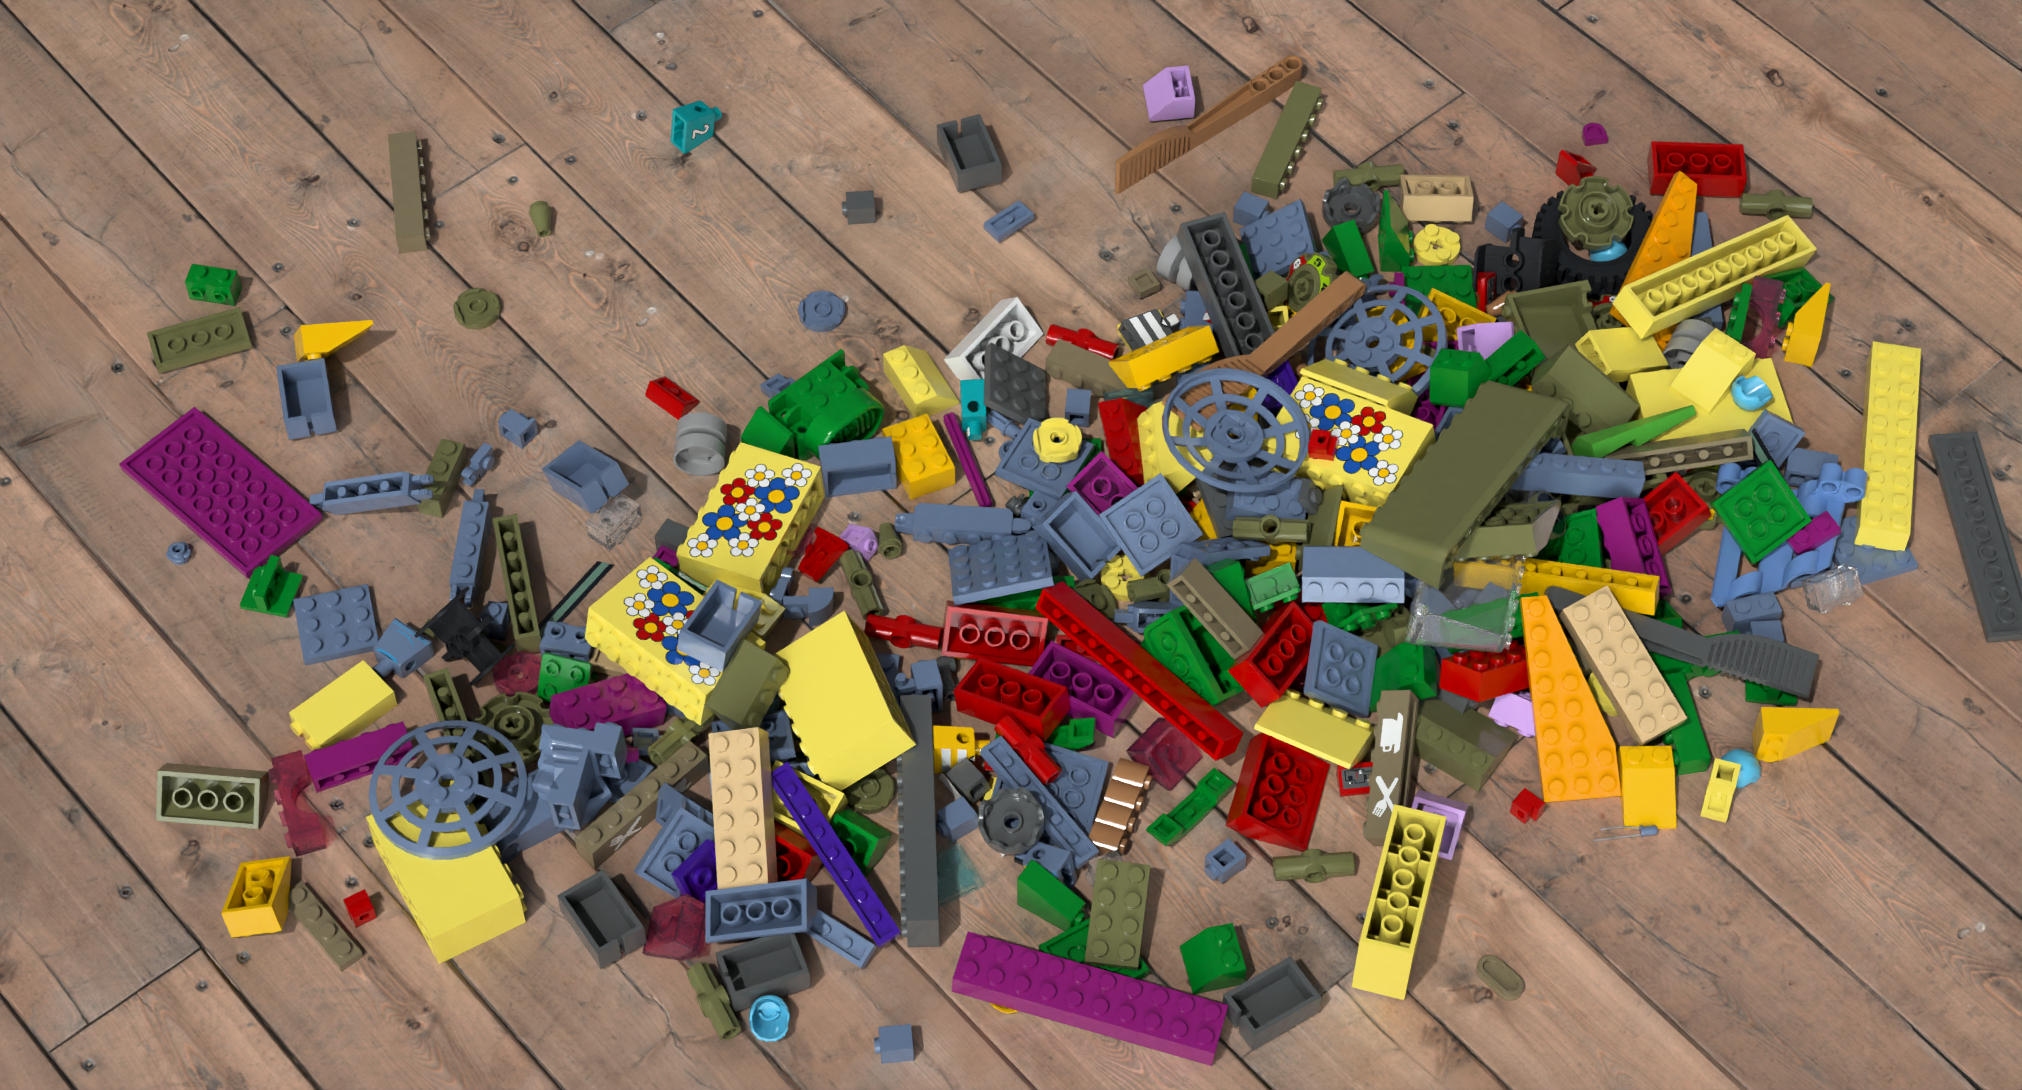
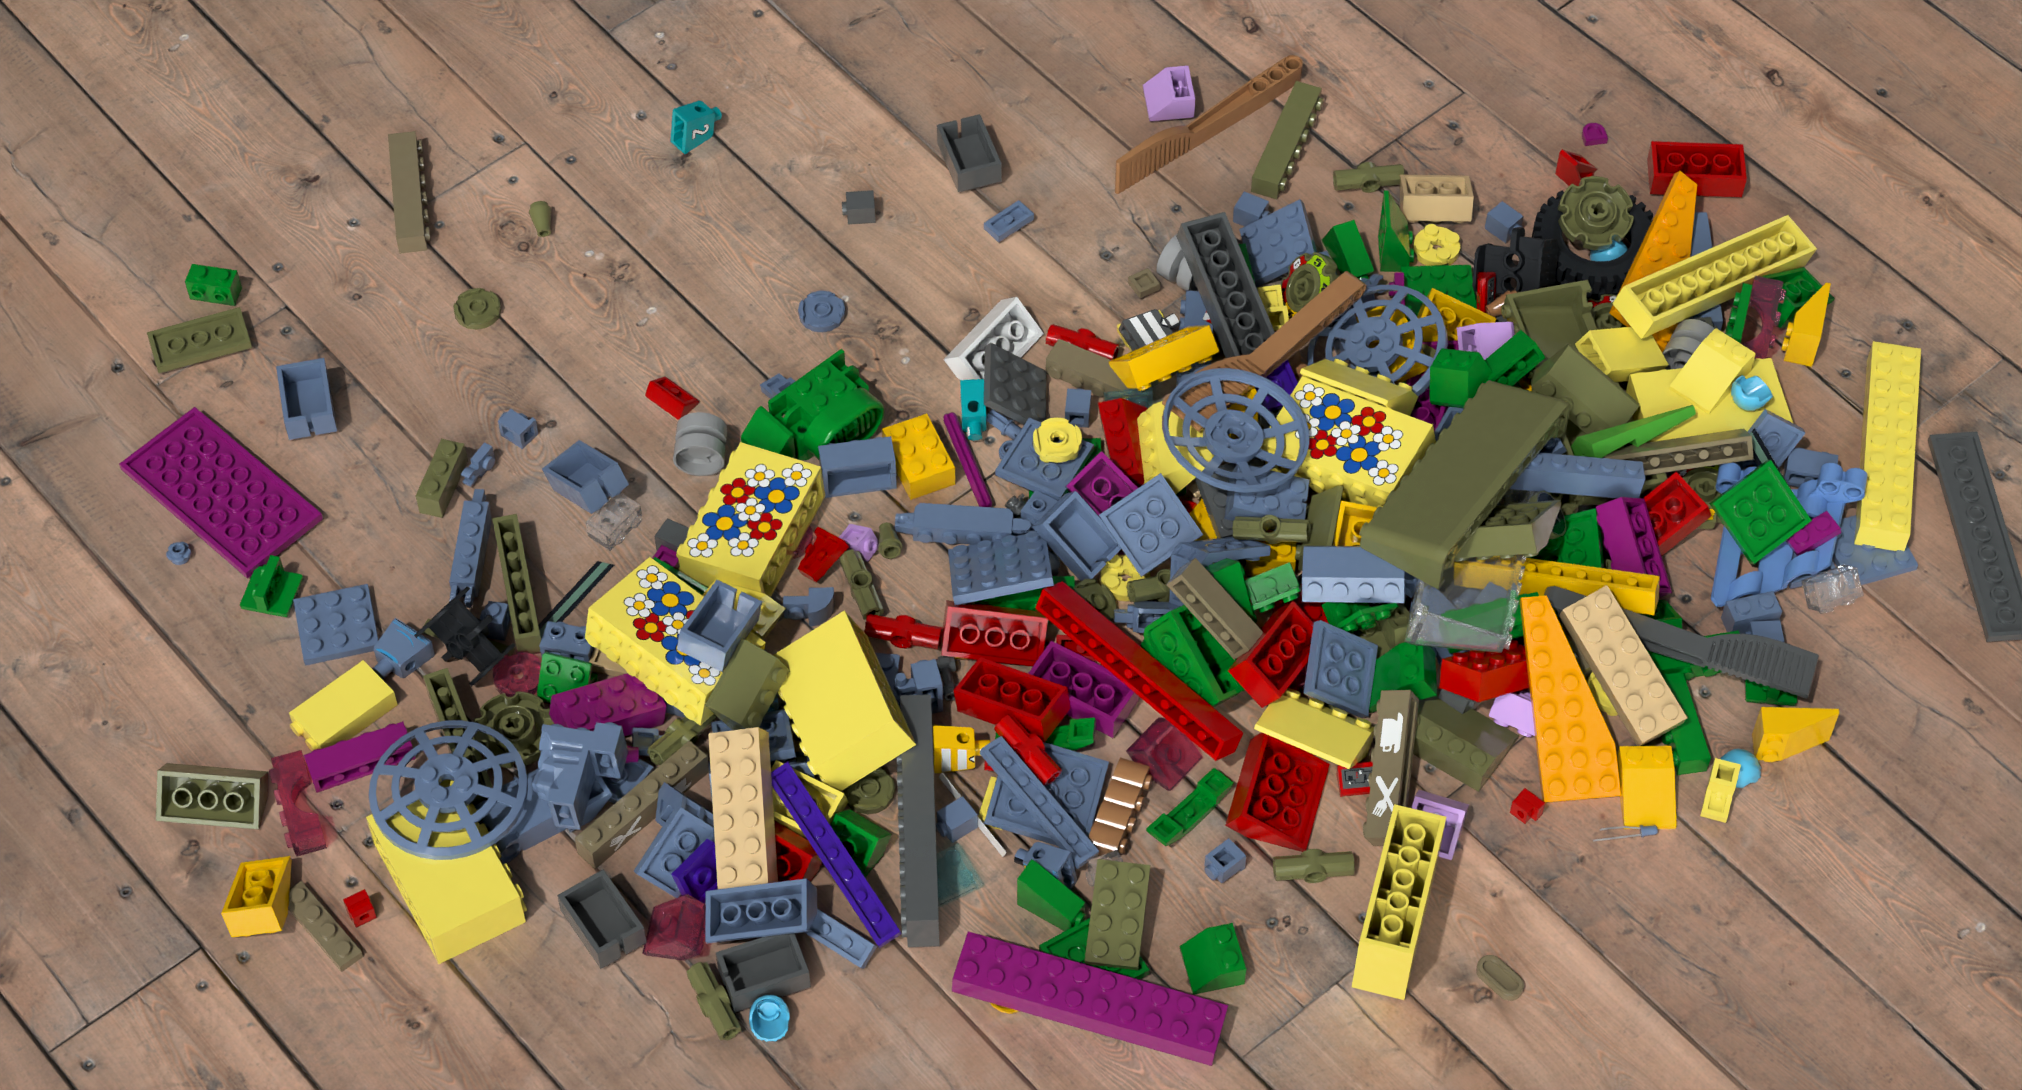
(324, 339): yellow slope -> none
(372, 493): sand blue hinge -> none
(783, 586): sand blue plate -> none
(894, 1044): sand blue brick -> none
(918, 381): light yellow slope -> none
(968, 781): dark grey brick -> none
(1009, 804): dark grey plate -> none
(1271, 1003): dark grey piece -> none
(1272, 289): olive brick -> none
(1310, 496): dark grey plate -> none
(1322, 445): red piece -> none
(1346, 196): dark grey plate -> none
(1775, 205): olive piece -> none

